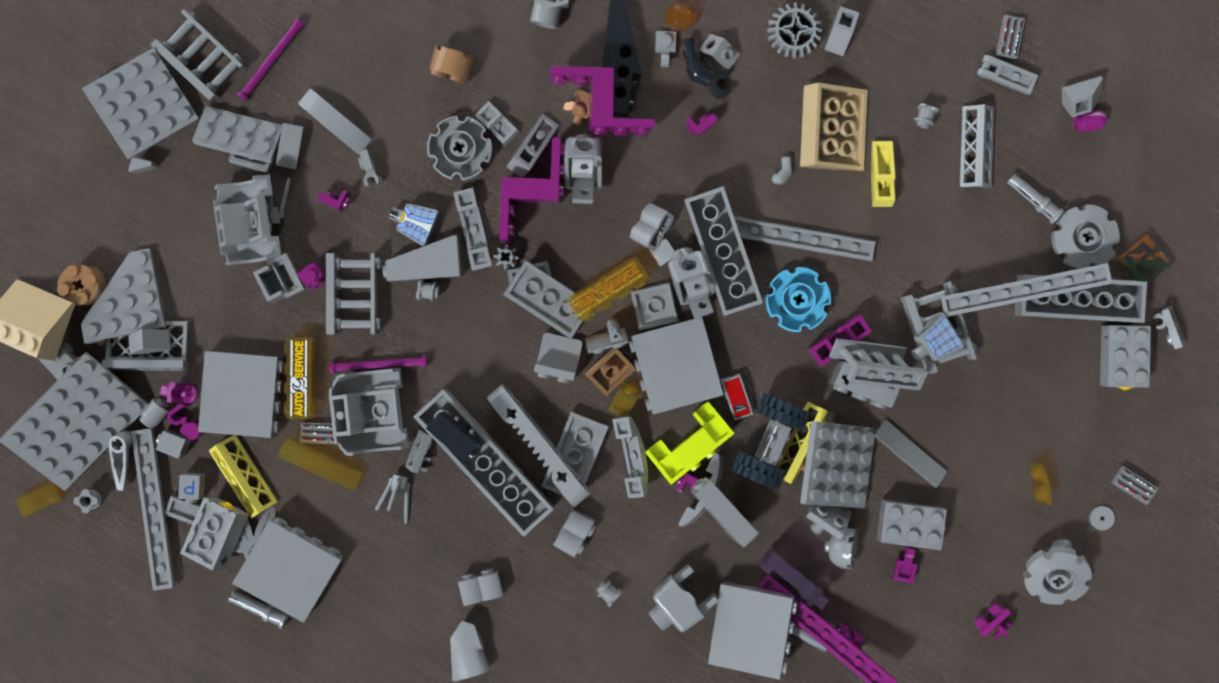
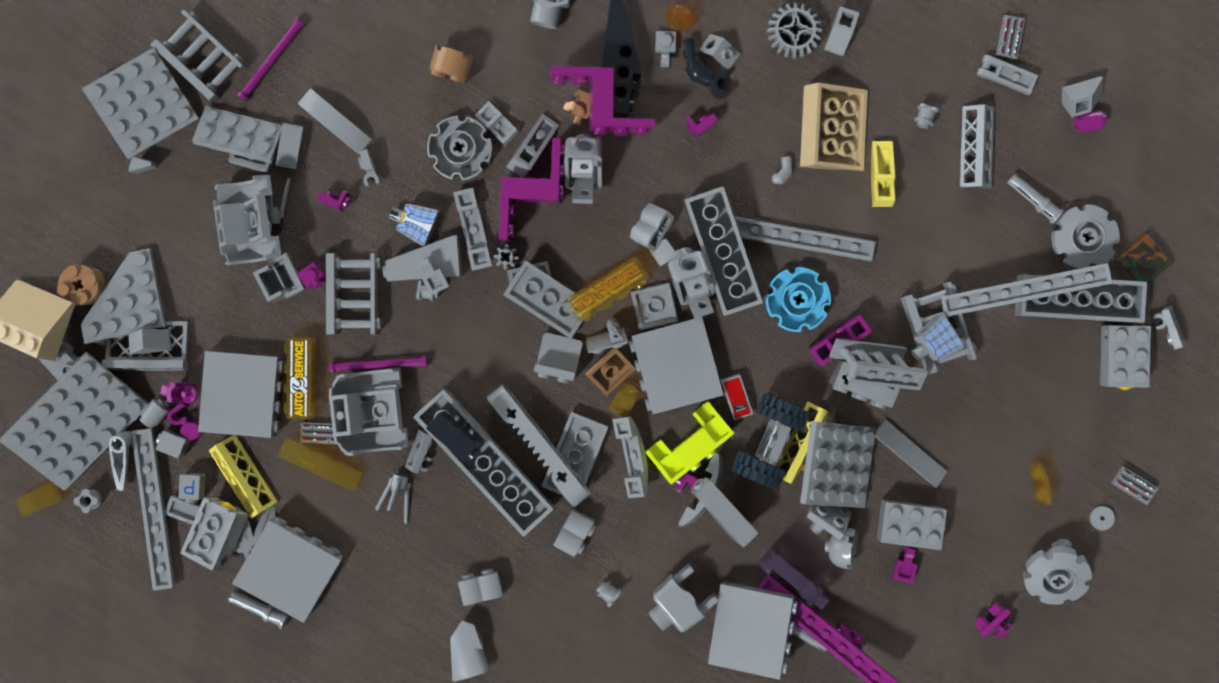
(435, 279): none -> light grey plate

